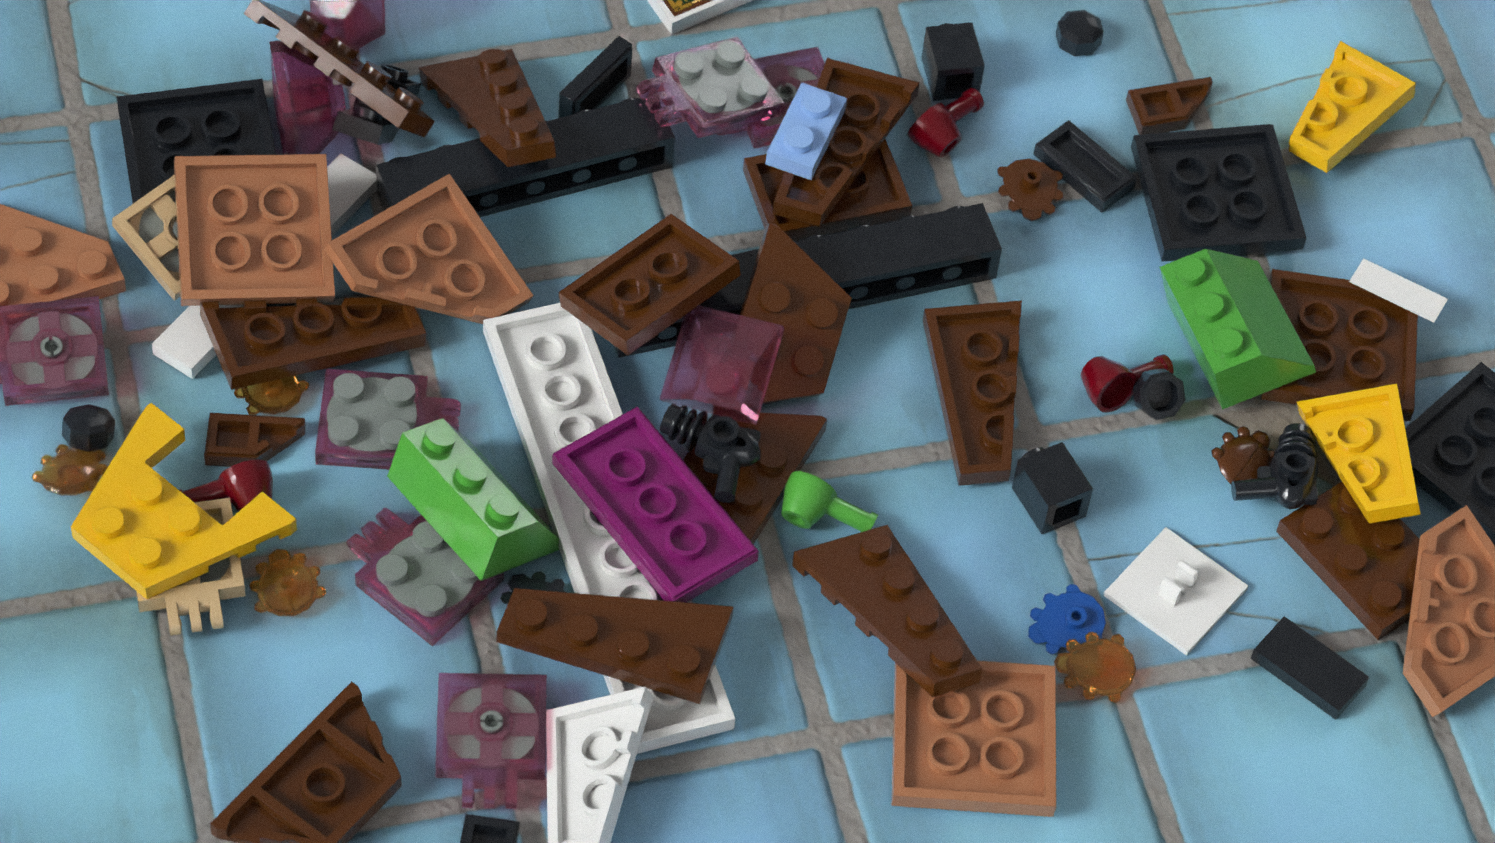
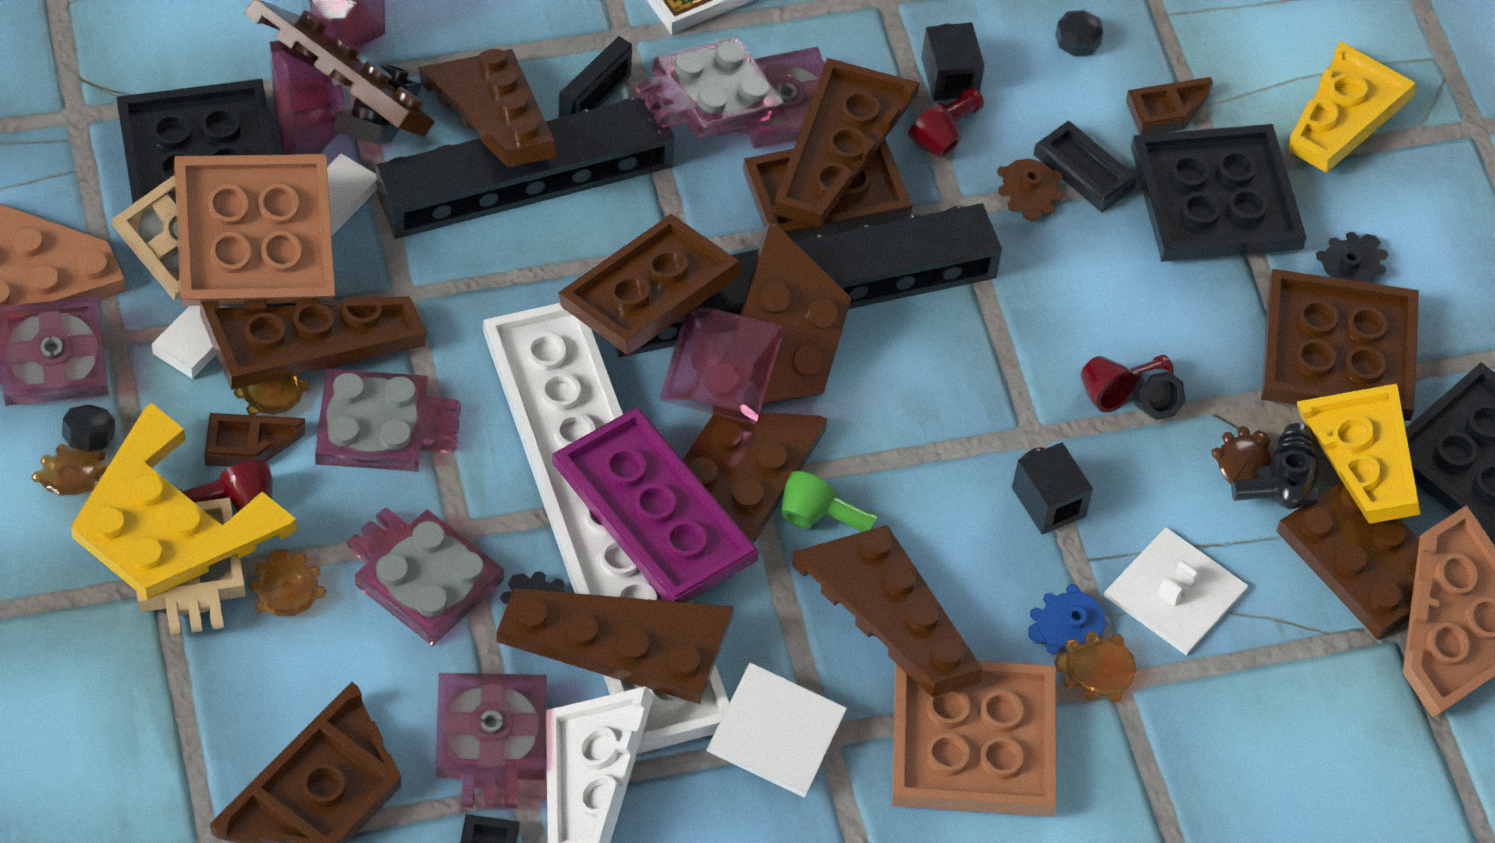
(431, 257): nougat plate -> none
(468, 500): bright green slope -> none
(717, 441): black piece -> none
(776, 729): none -> white piece
(806, 131): light blue plate -> none
(976, 383): reddish brown wing -> none
(1234, 325): bright green slope -> none
(1309, 667): black tile -> none
(1353, 258): none -> black piece
(1398, 290): white sticker -> none

